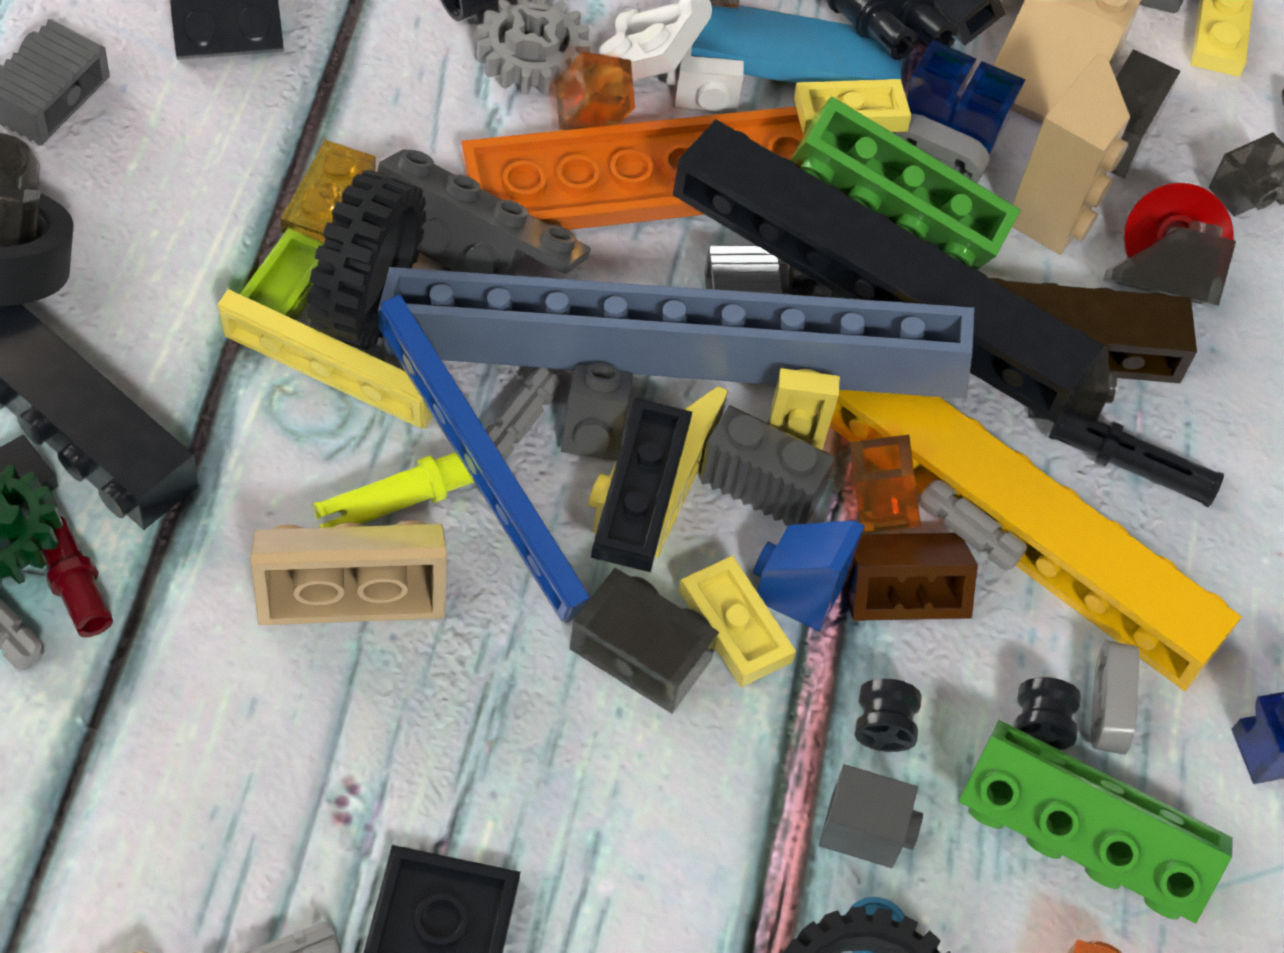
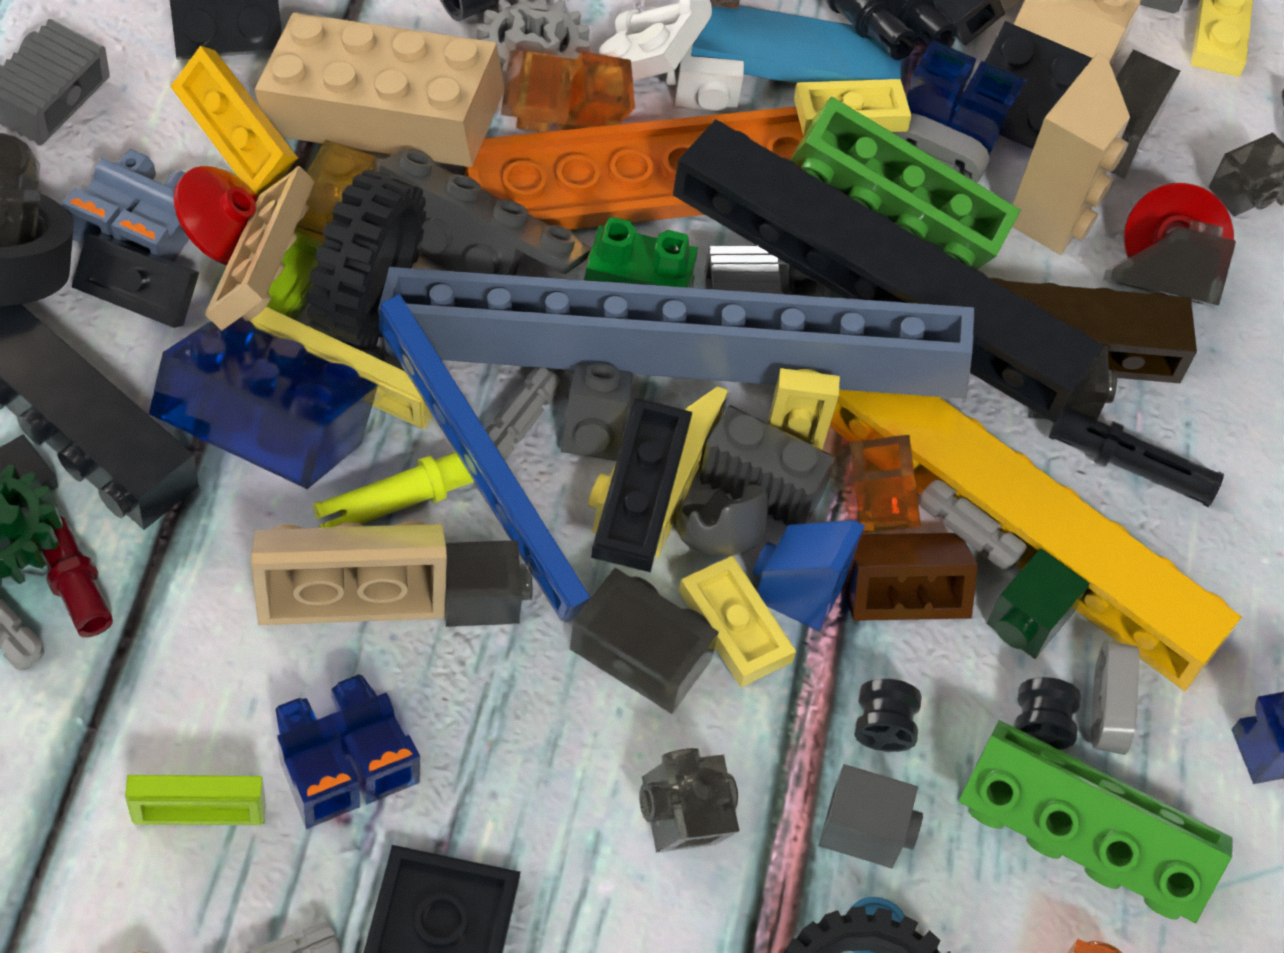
(129, 206): none -> sand blue hips
(135, 279): none -> black plate
(195, 800): none -> lime tile
(213, 209): none -> red dish
(233, 121): none -> yellow plate
(260, 250): none -> tan plate
(263, 400): none -> clear blue brick
(344, 752): none -> clear blue hips
(381, 88): none -> tan brick
(485, 583): none -> clear smoke brick
(537, 89): none -> clear orange brick
(634, 258): none -> green hips
(689, 801): none -> clear smoke brick
(725, 525): none -> dark grey hair
(1037, 603): none -> dark green brick
(1048, 75): none -> black plate

